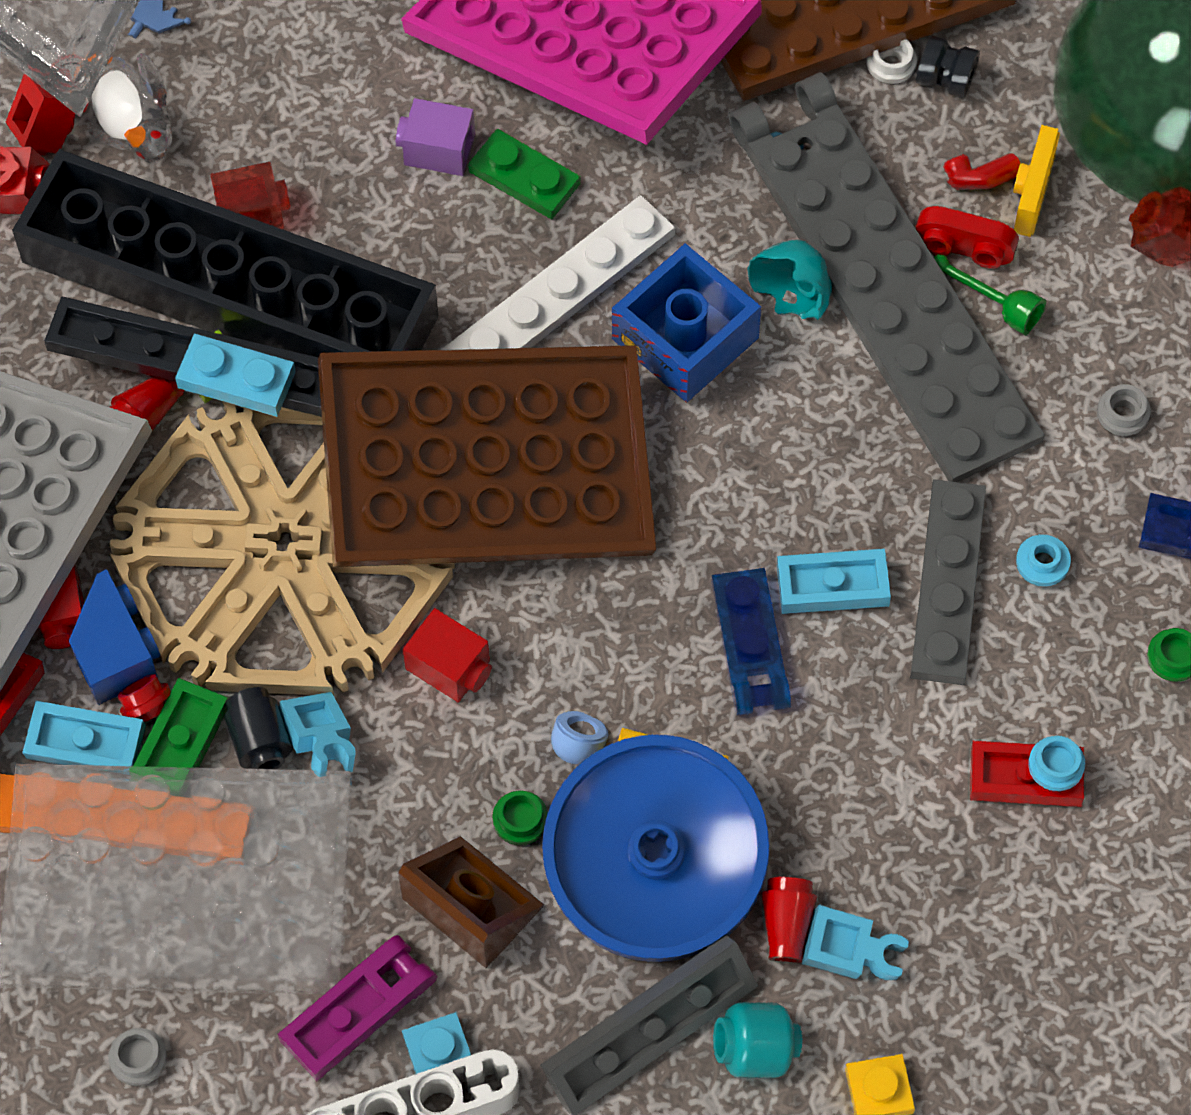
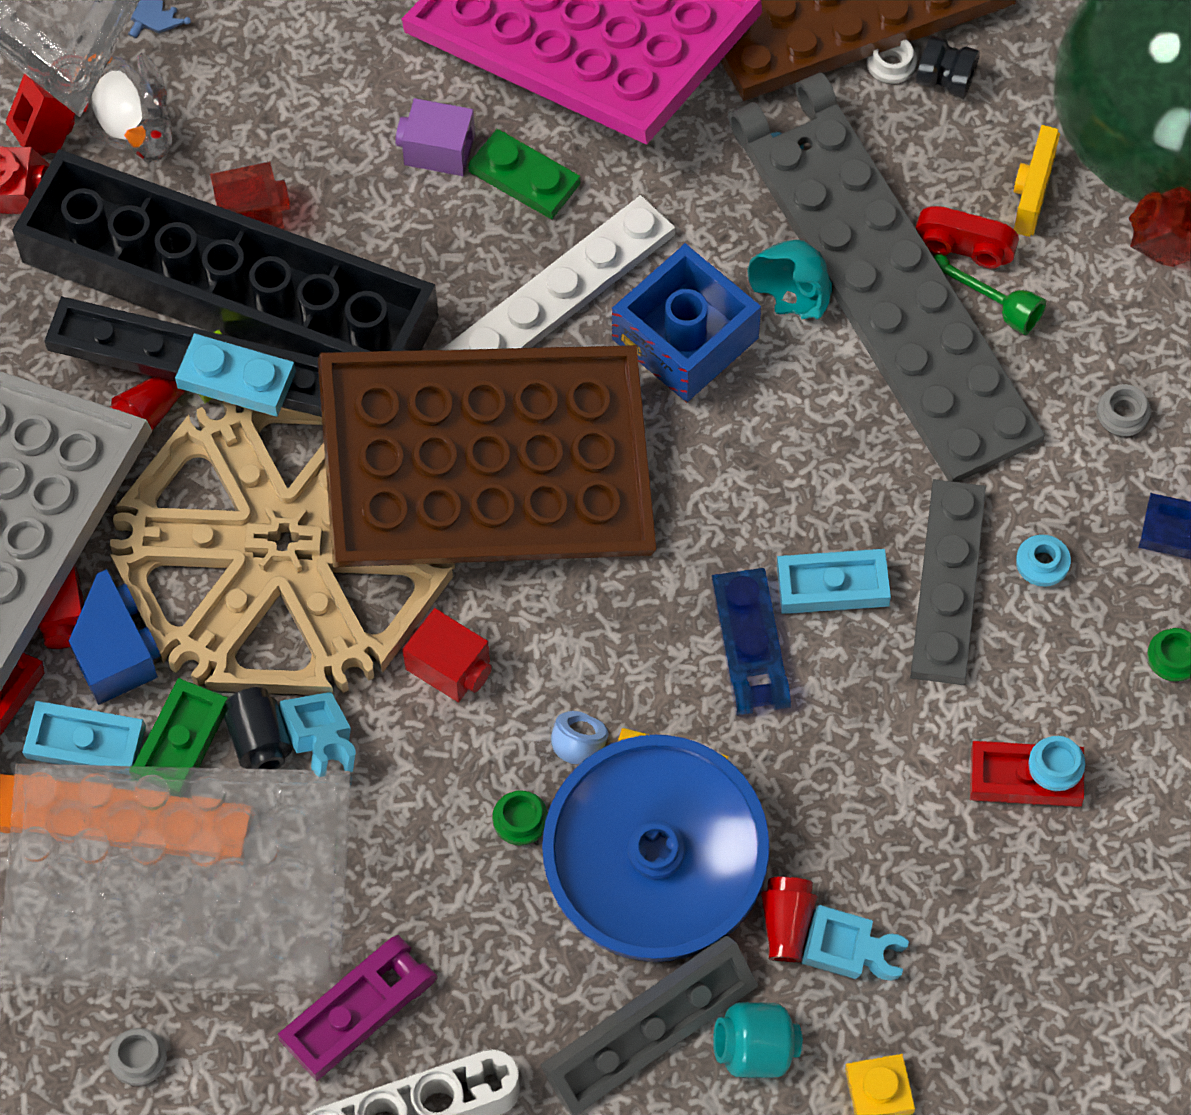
(144, 698): red plate -> none
(435, 1043): medium azure plate -> none
(468, 898): reddish brown slope -> none
(982, 177): red arm -> none

